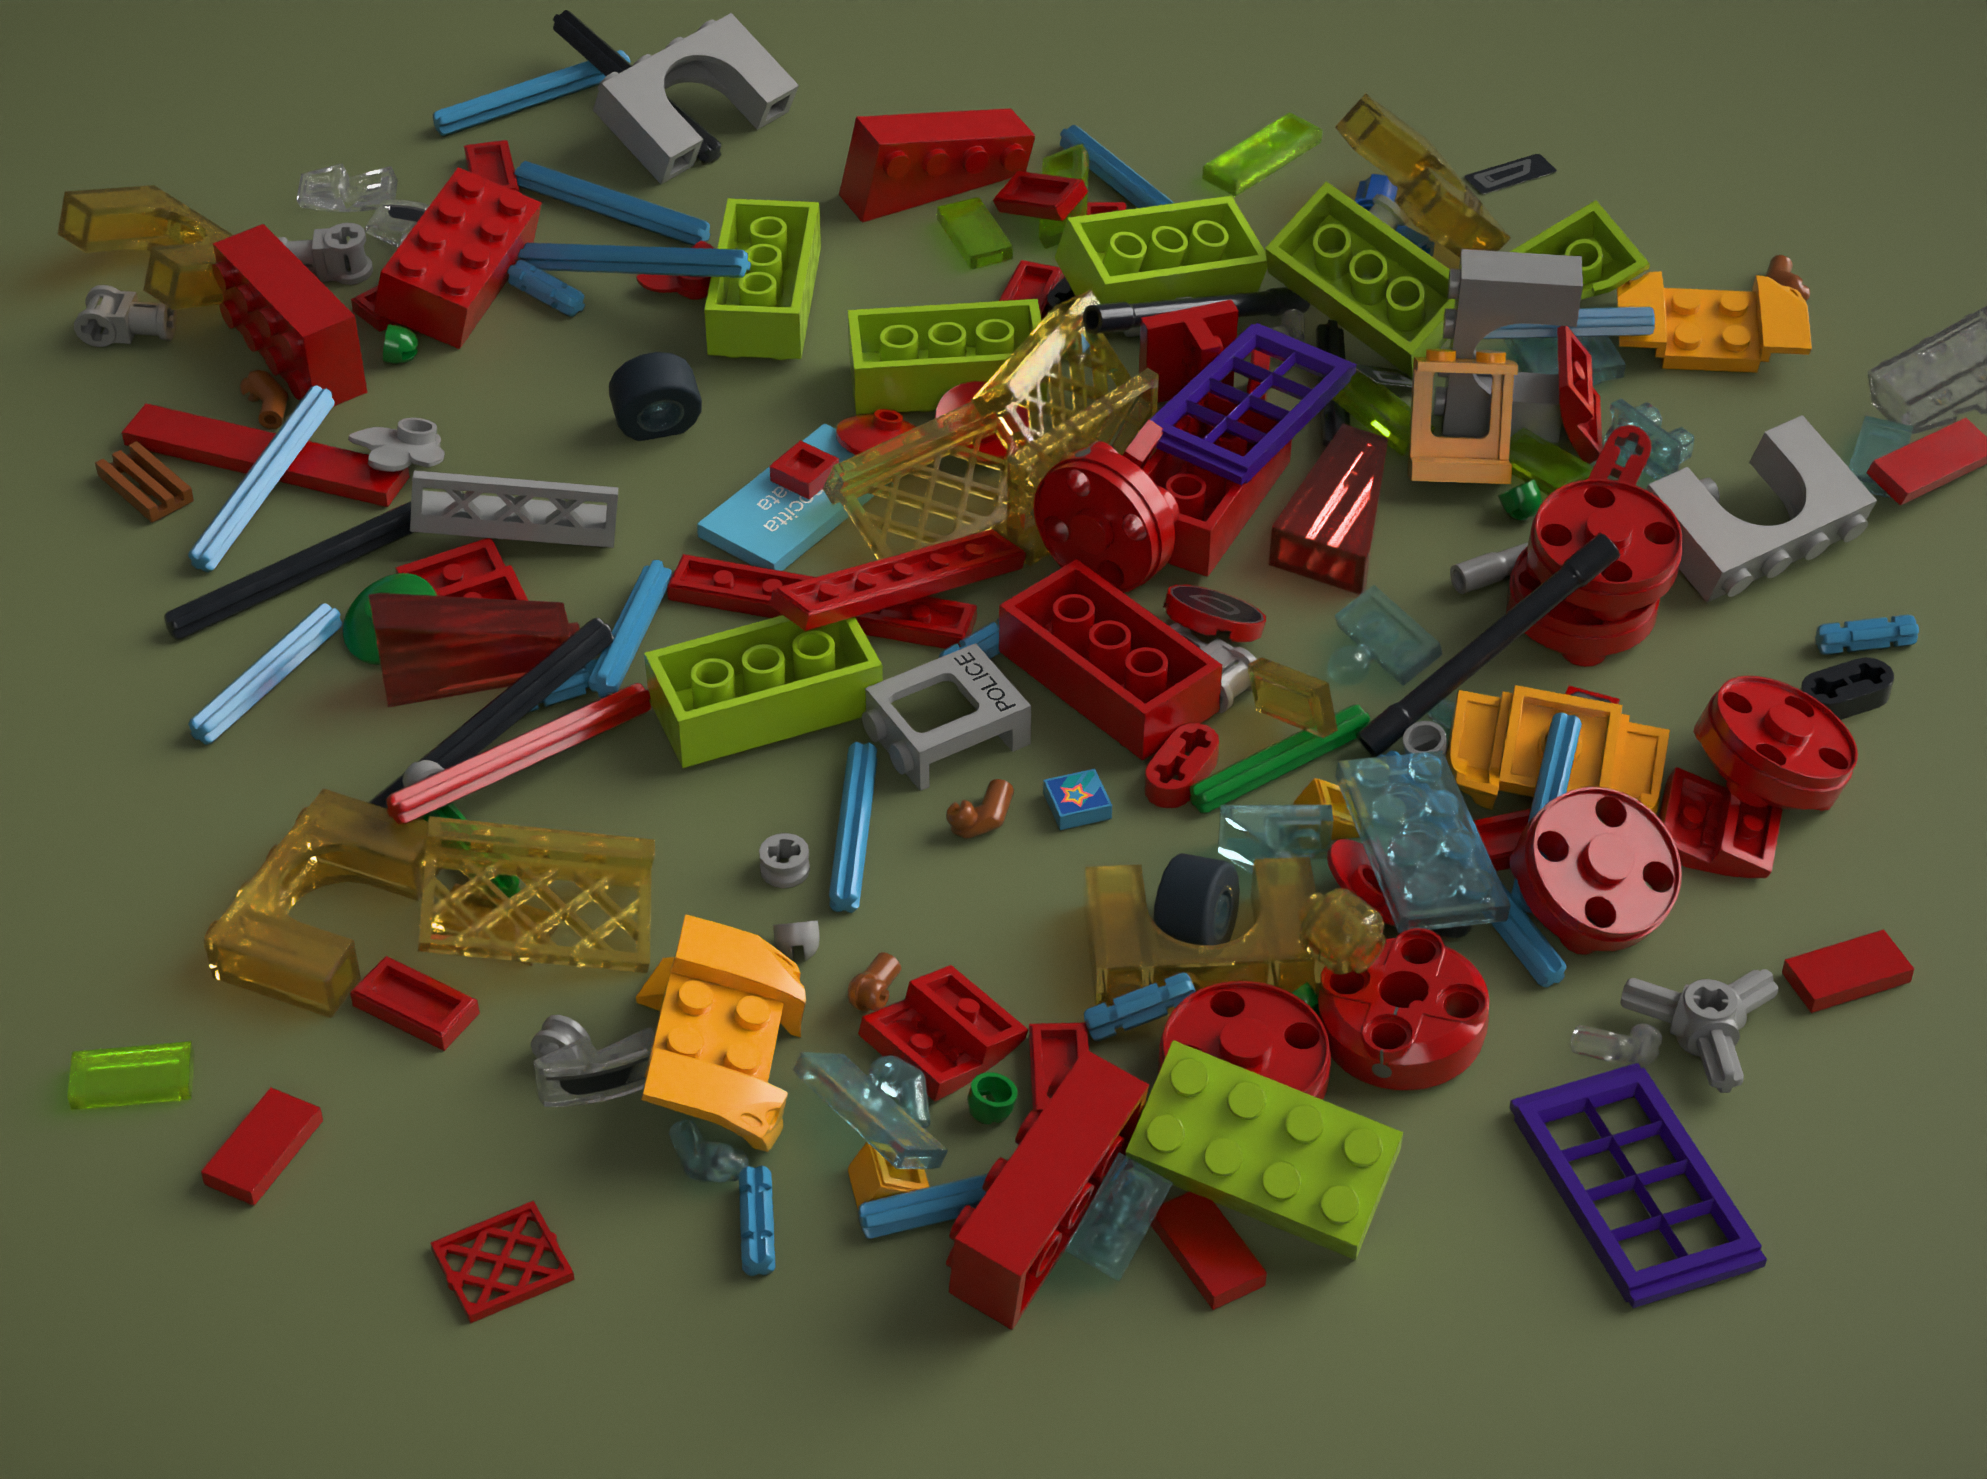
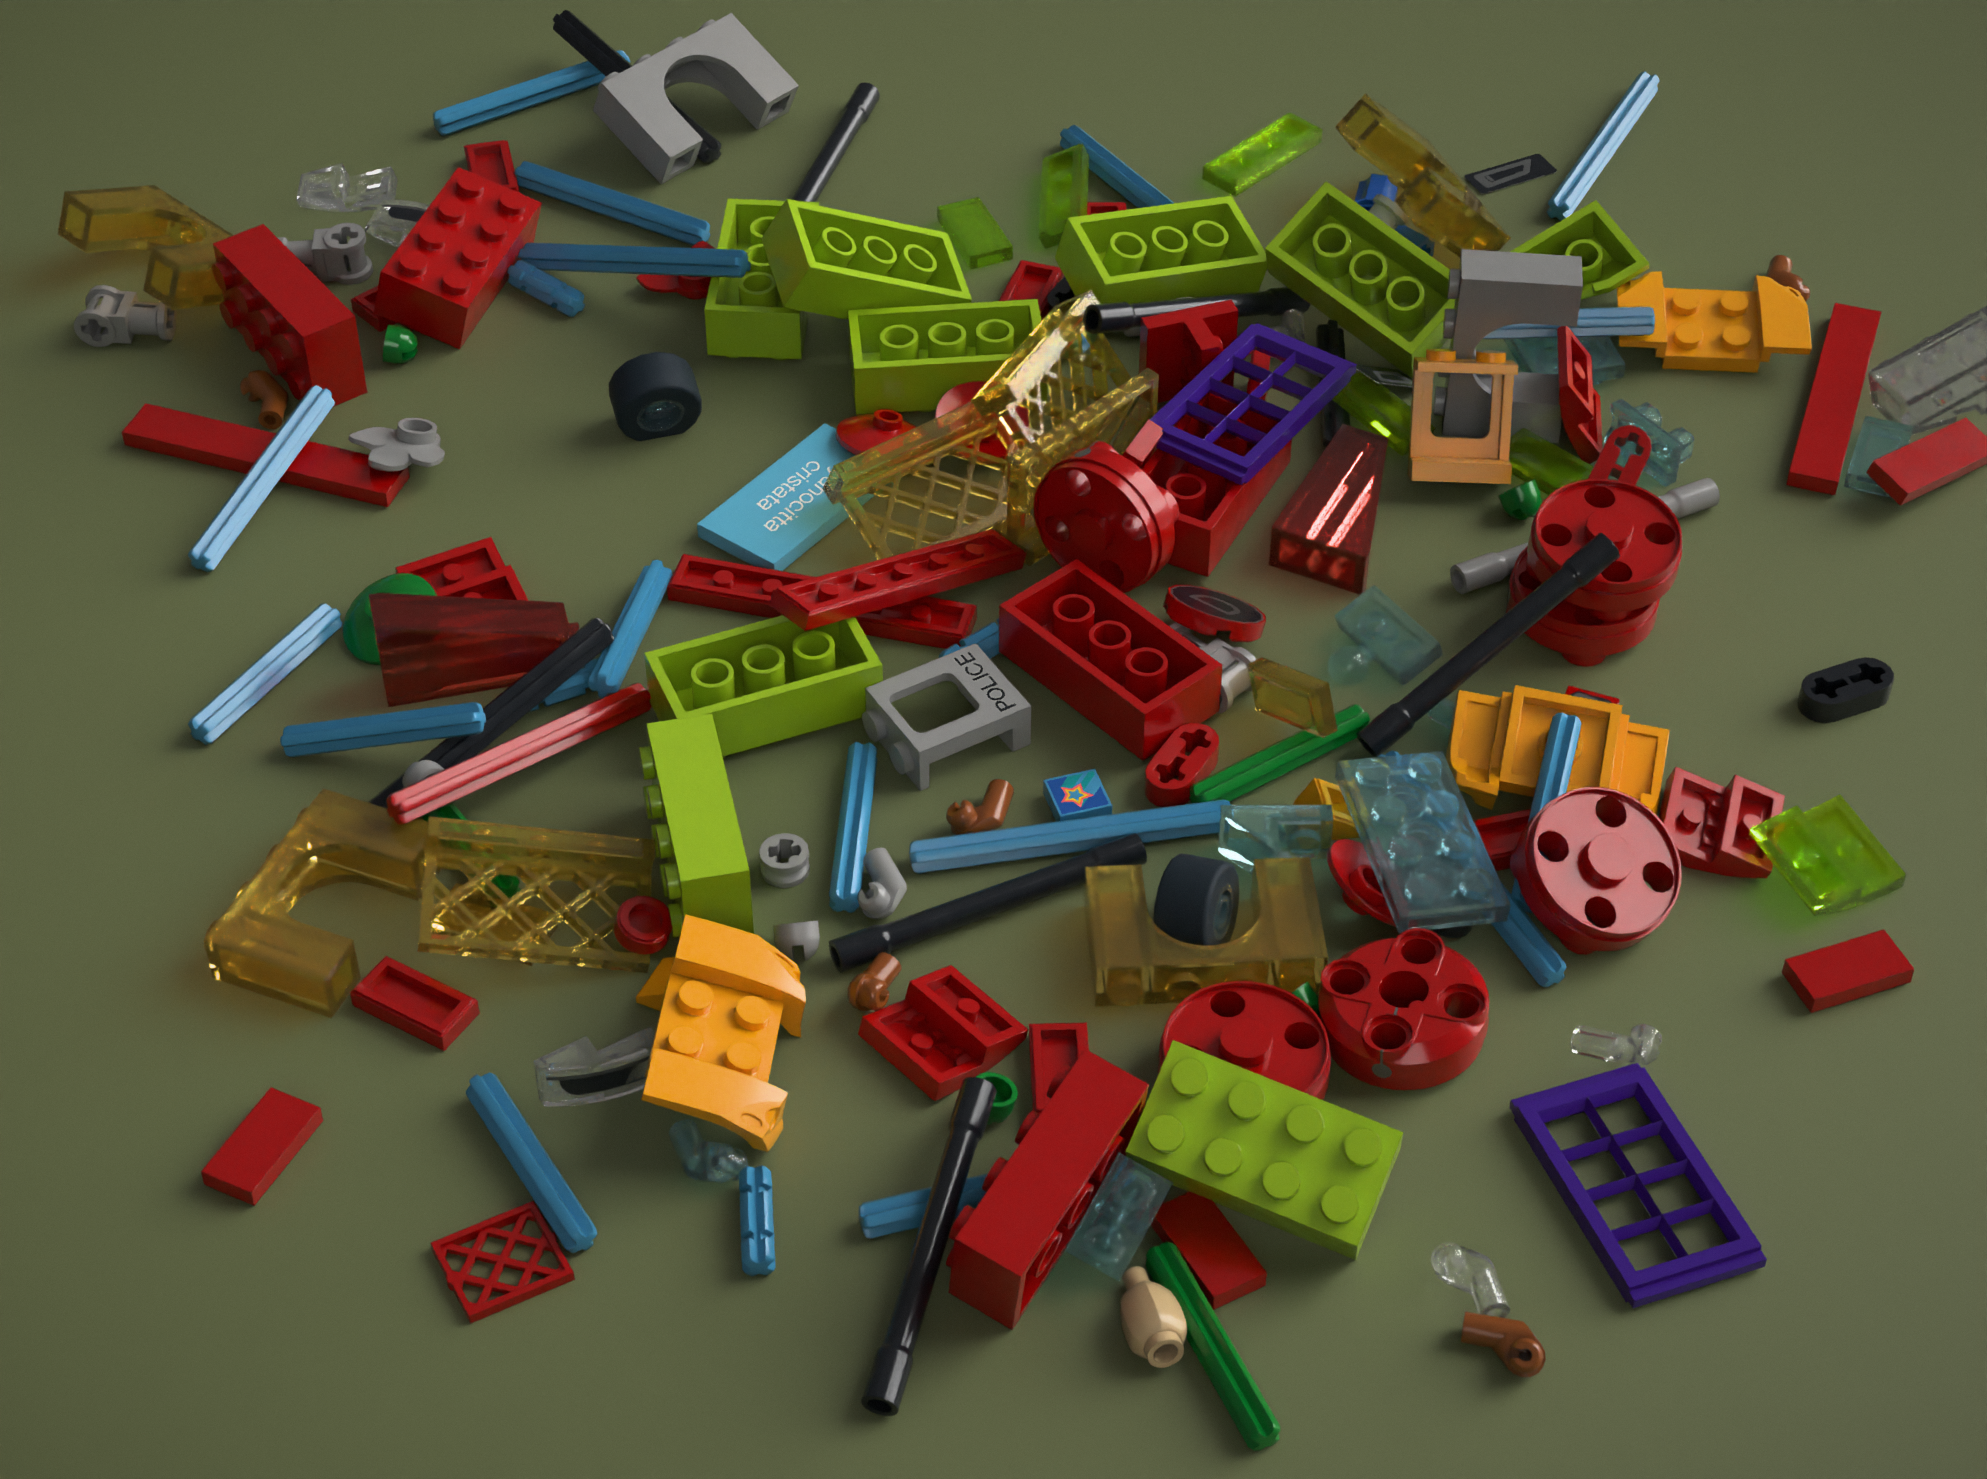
(131, 1075): clear neon green tile -> none
(152, 478): dark orange tile -> none
(289, 572): black axle -> none
(383, 729): none -> dark azure axle
(513, 517): light grey fence -> none
(531, 1163): none -> dark azure axle
(556, 1033): light grey bush -> none
(643, 925): none -> red tile
(696, 824): none -> lime brick
(803, 469): red tile -> none
(853, 261): none -> lime brick
(854, 115): none -> black piece
(865, 944): none -> black piece
(870, 1111): clear light blue tile -> none
(876, 1178): light orange slope -> none
(887, 885): none -> light grey arm
(894, 1358): none -> black piece
(903, 1083): clear light blue arm -> none
(929, 157): red wedge -> none
(1040, 196): red tile -> none
(1063, 836): none -> dark azure axle
(1137, 1007): dark azure axle -> none
(1152, 1319): none -> tan plant
(1215, 1349): none -> green axle
(1341, 931): clear yellow head -> none
(1424, 737): light grey hinge -> none
(1472, 1274): none -> clear arm
(1509, 1340): none -> dark orange arm
(1603, 146): none -> axle
(1705, 1017): light grey bush -> none
(1776, 744): red piece -> none
(1810, 479): light grey arch -> none
(1828, 856): none -> clear neon green slope
(1834, 399): none -> red tile
(1867, 634): dark azure axle -> none

